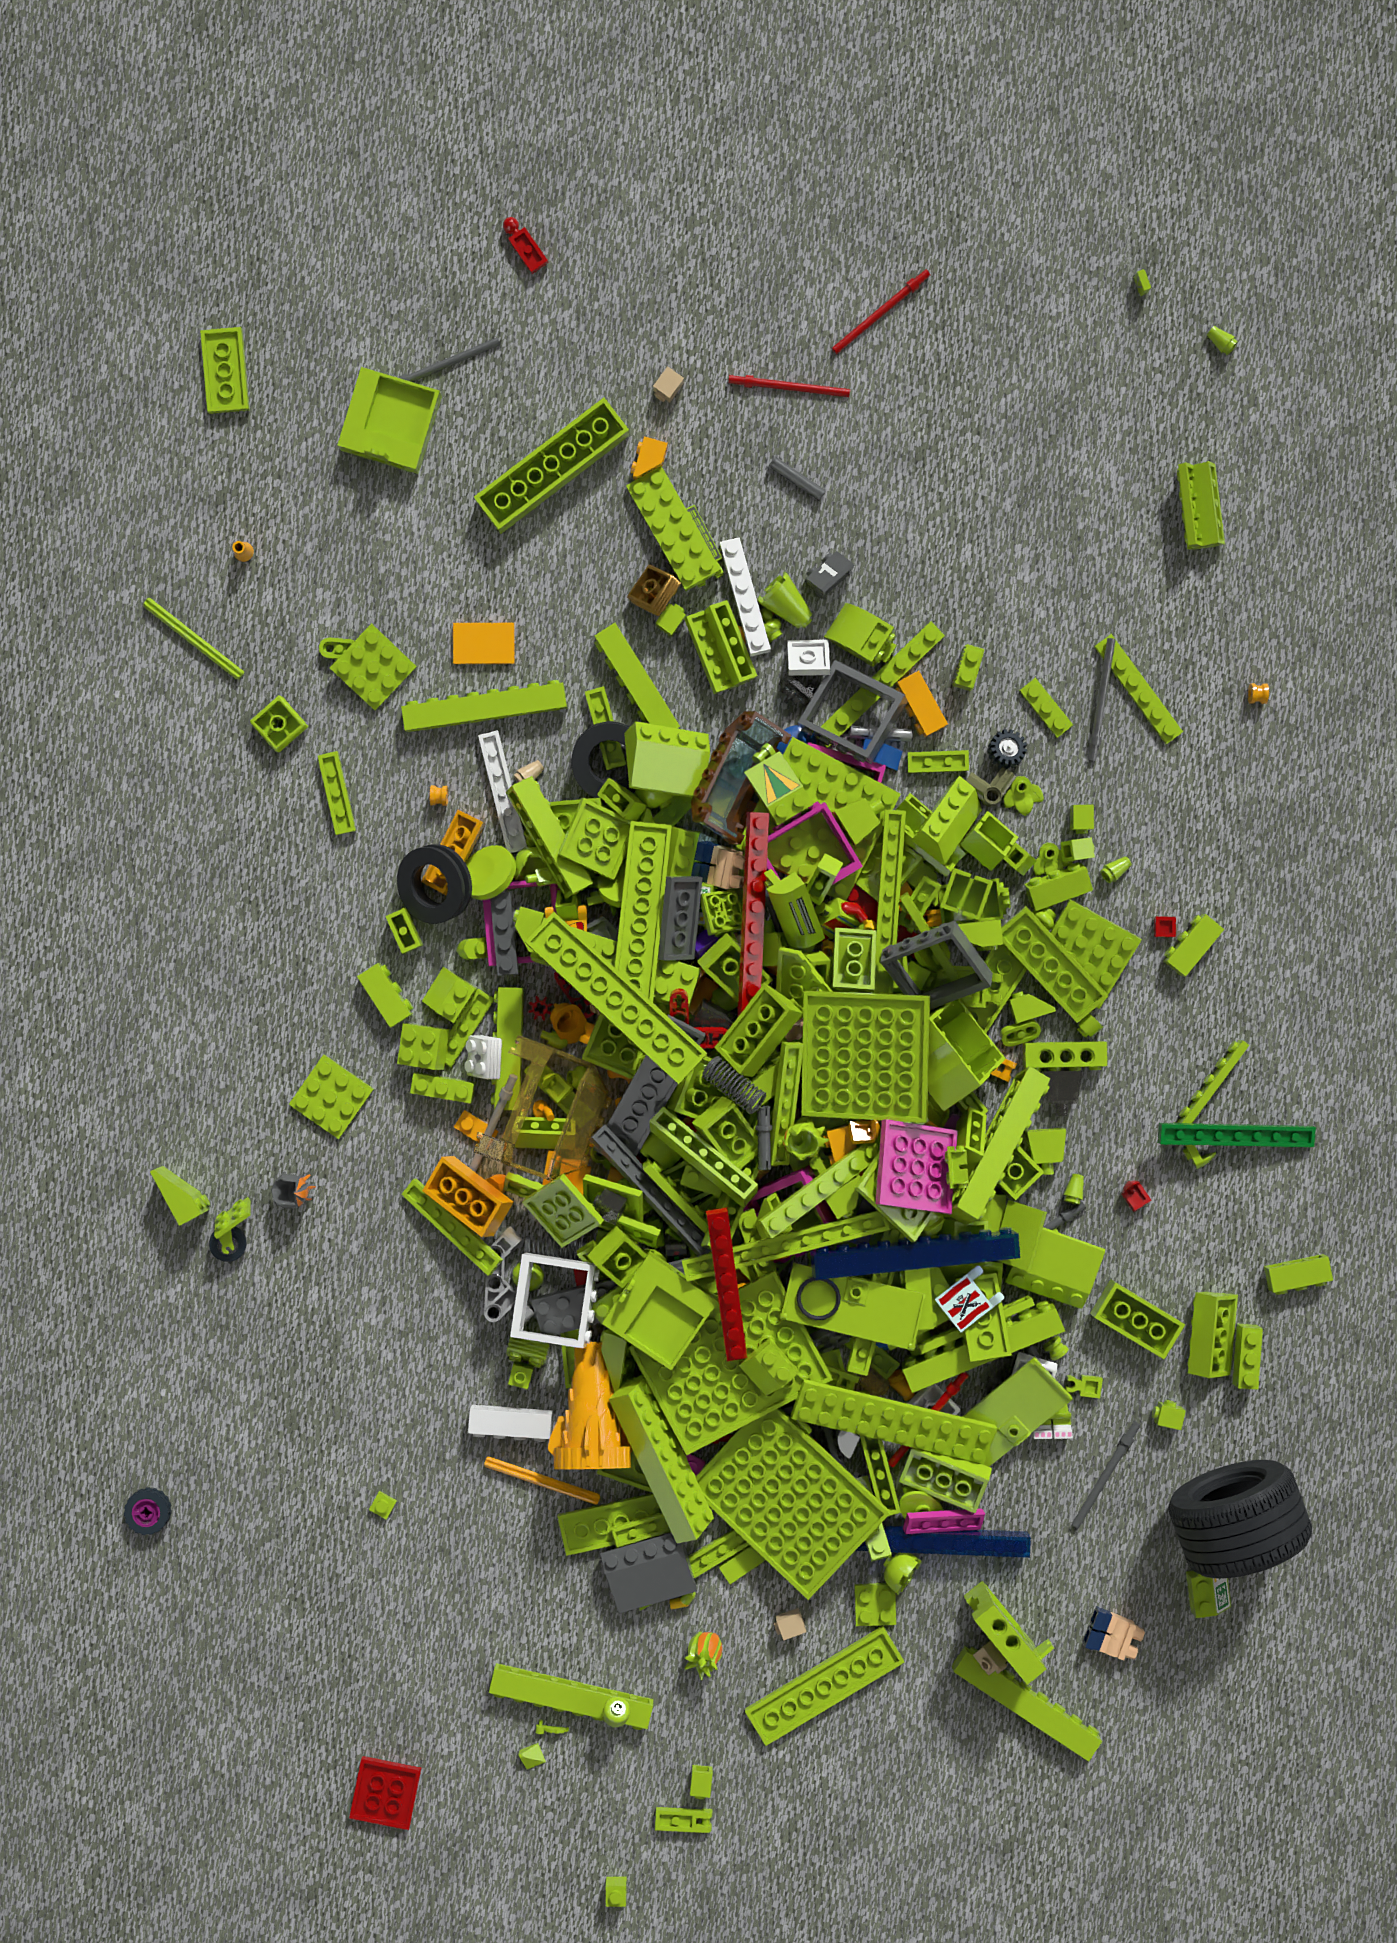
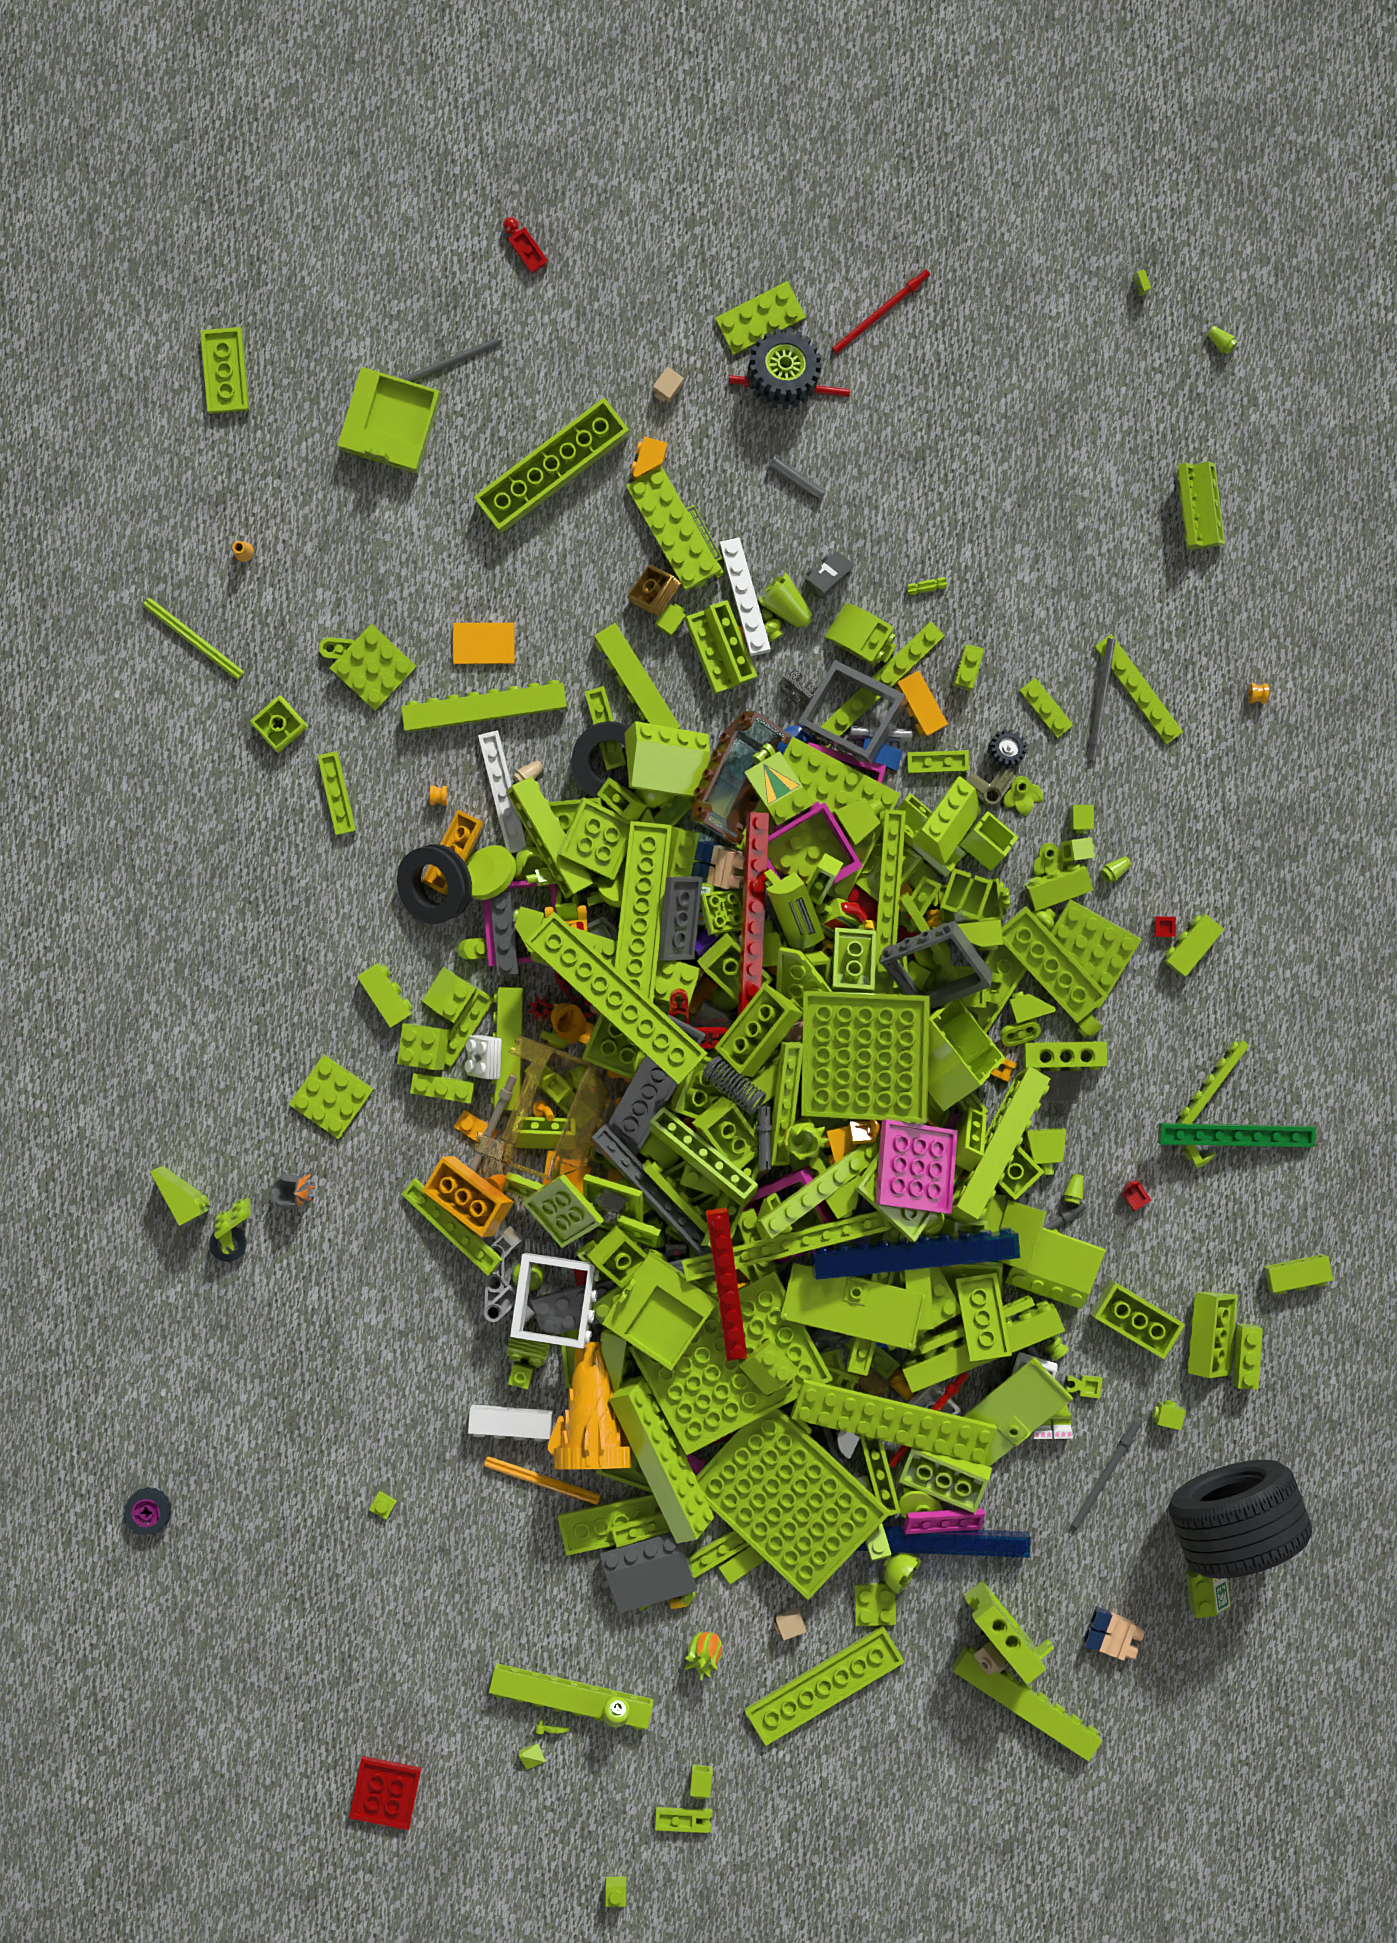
(404, 930): lime brick -> none
(765, 313): none -> lime plate
(766, 365): none -> black wheel
(808, 657): white plate -> none
(831, 1313): black tyre -> none
(927, 586): none -> lime axle
(955, 1159): lime hinge -> none
(965, 1301): flag -> none
(1019, 859): lime brick -> none

